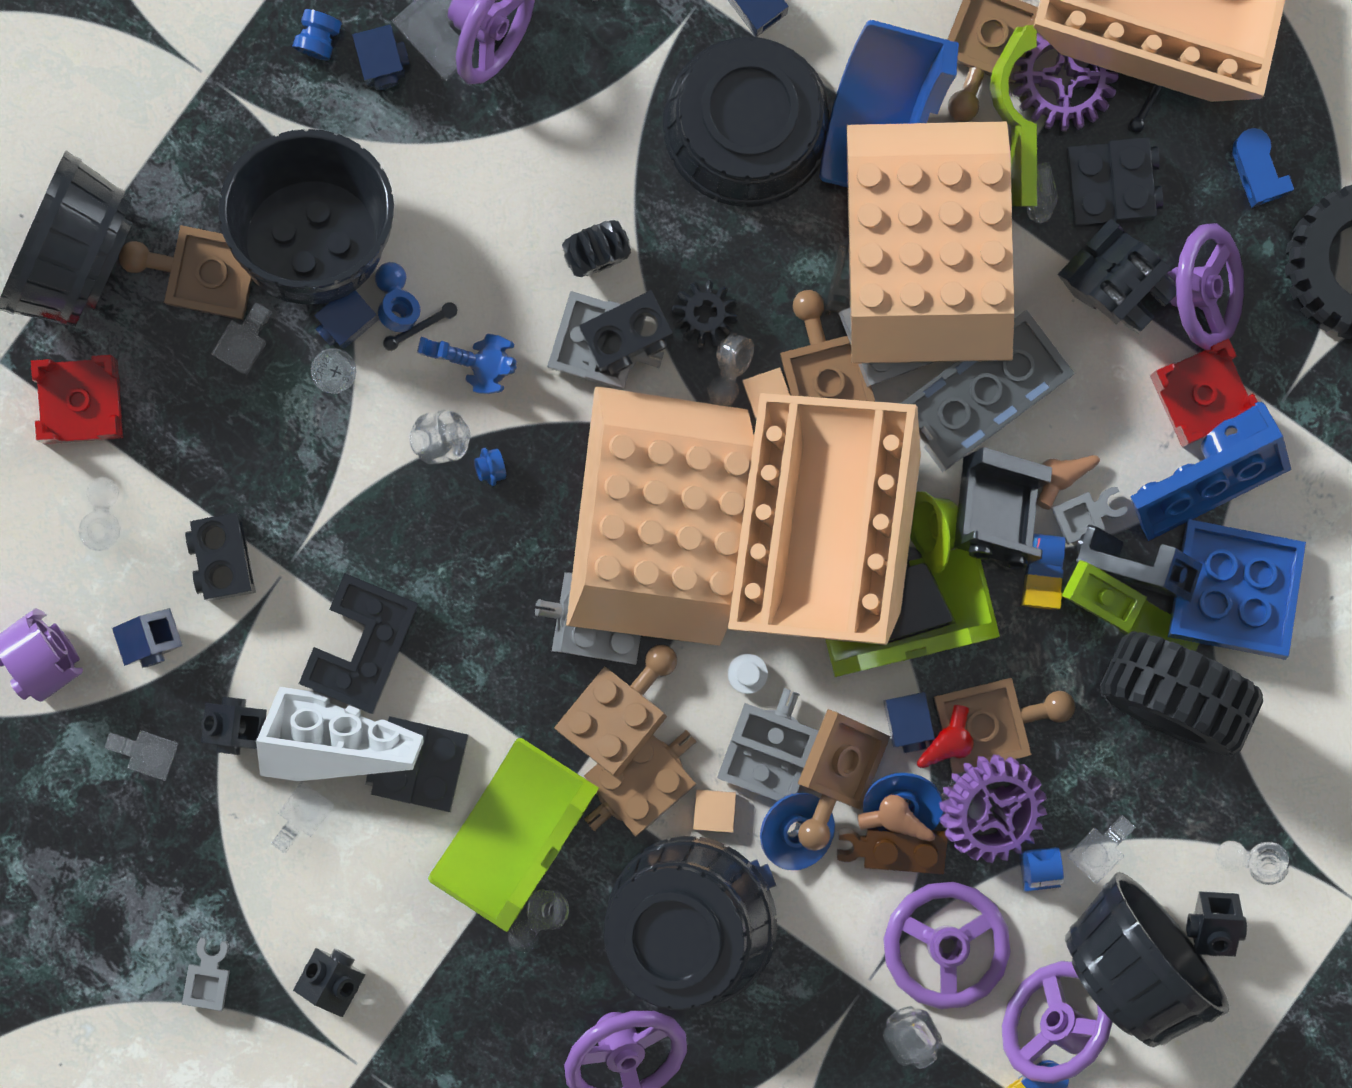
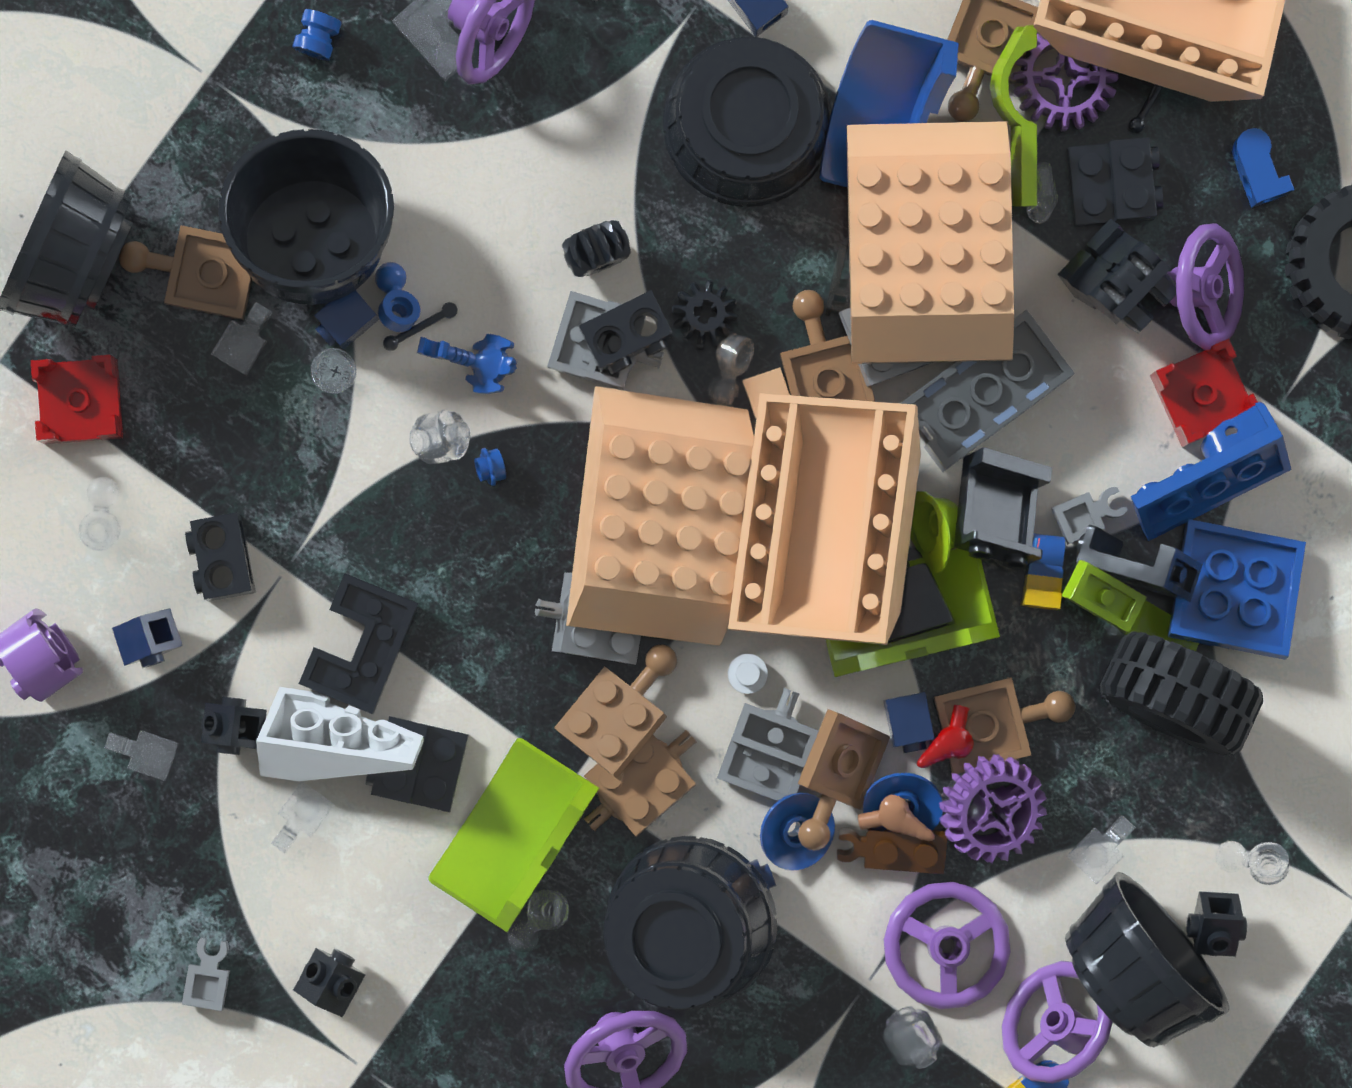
(381, 57): dark blue brick -> none
(714, 811): light nougat tile -> none
(1041, 869): blue leg -> none
(1063, 476): nougat animal -> none

